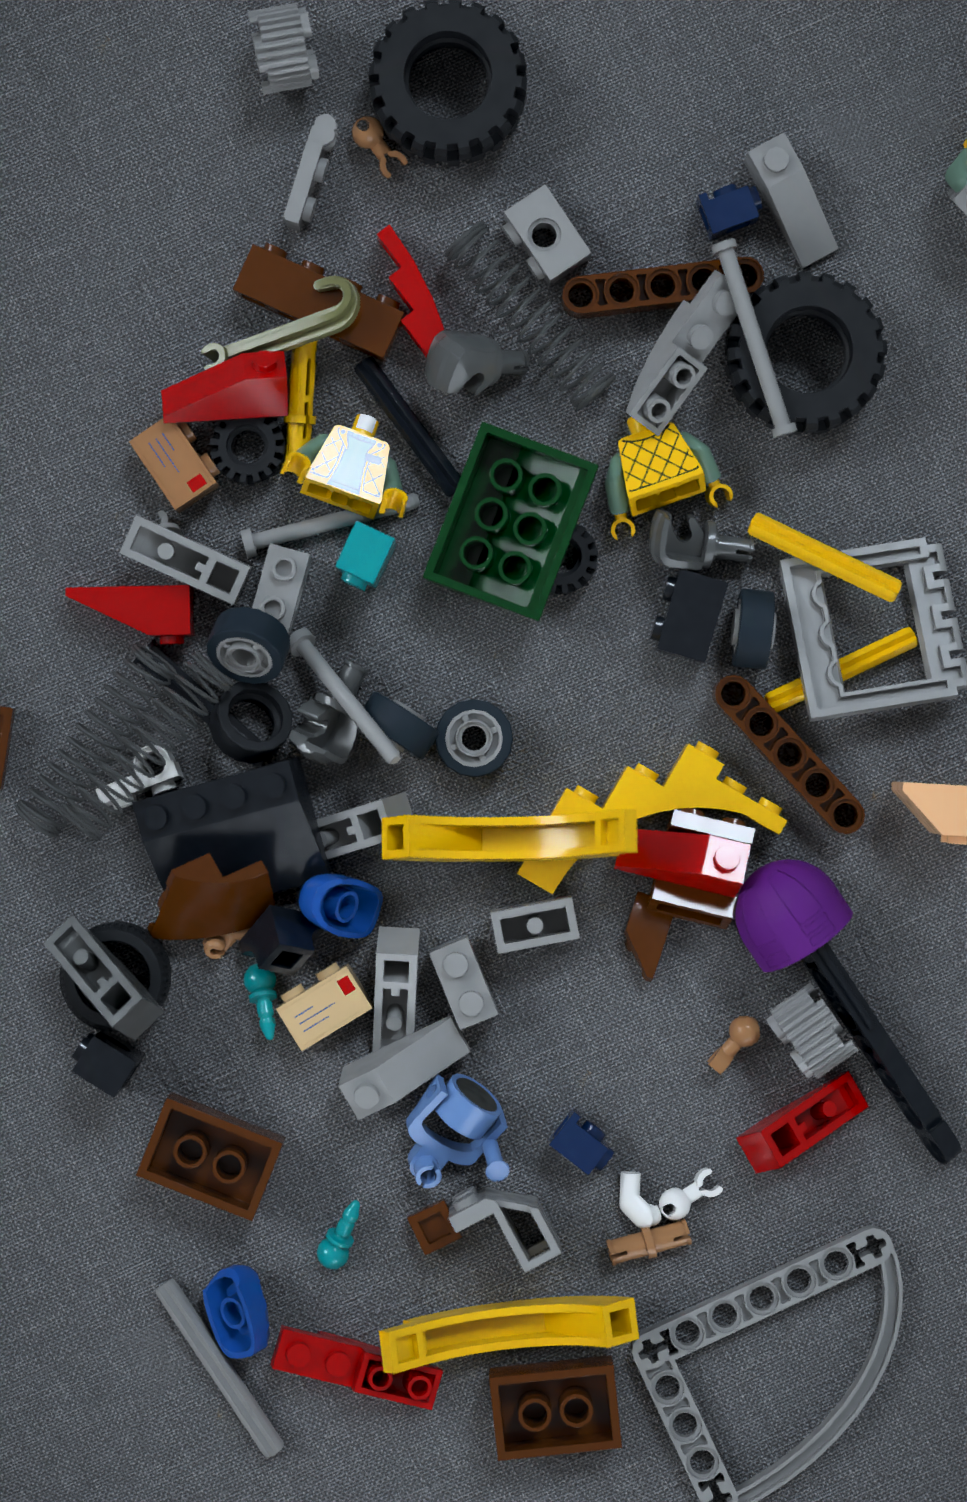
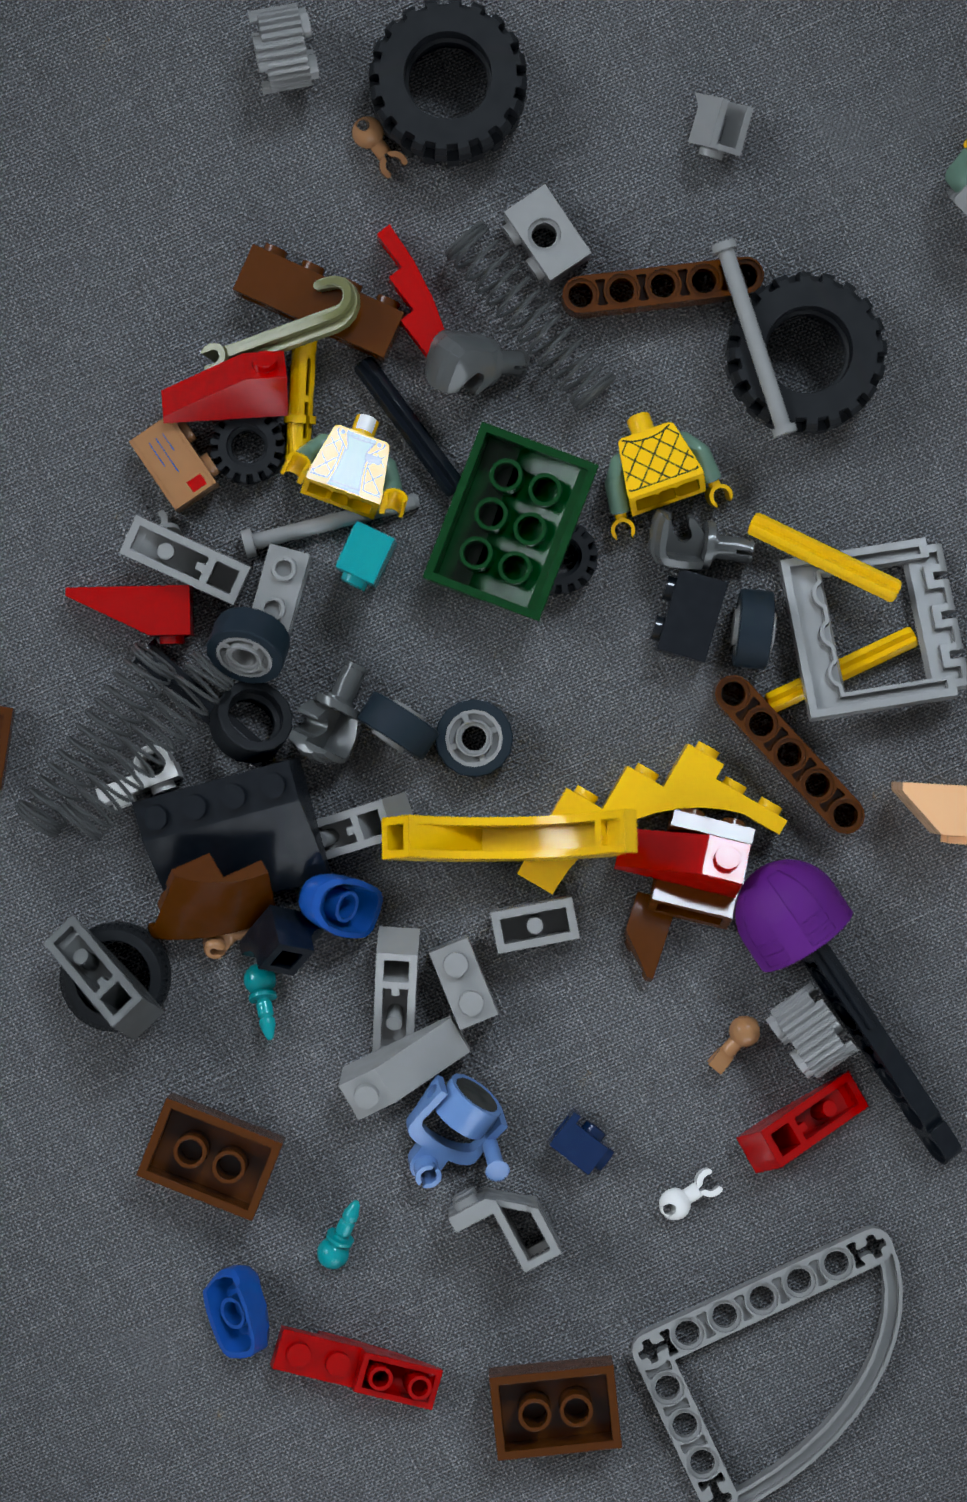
(106, 1061): black brick -> none
(219, 1368): light grey axle -> none
(302, 644): light grey bar -> none
(311, 170): light grey hinge -> none
(323, 1006): tan brick -> none
(433, 1227): reddish brown plate -> none
(509, 1325): yellow arch -> none
(633, 1205): white arm -> none
(648, 1242): medium nougat pin -> none
(678, 354): light grey slope -> none
(719, 126): none -> light grey window
(729, 209): dark blue brick -> none
(791, 199): light grey slope -> none

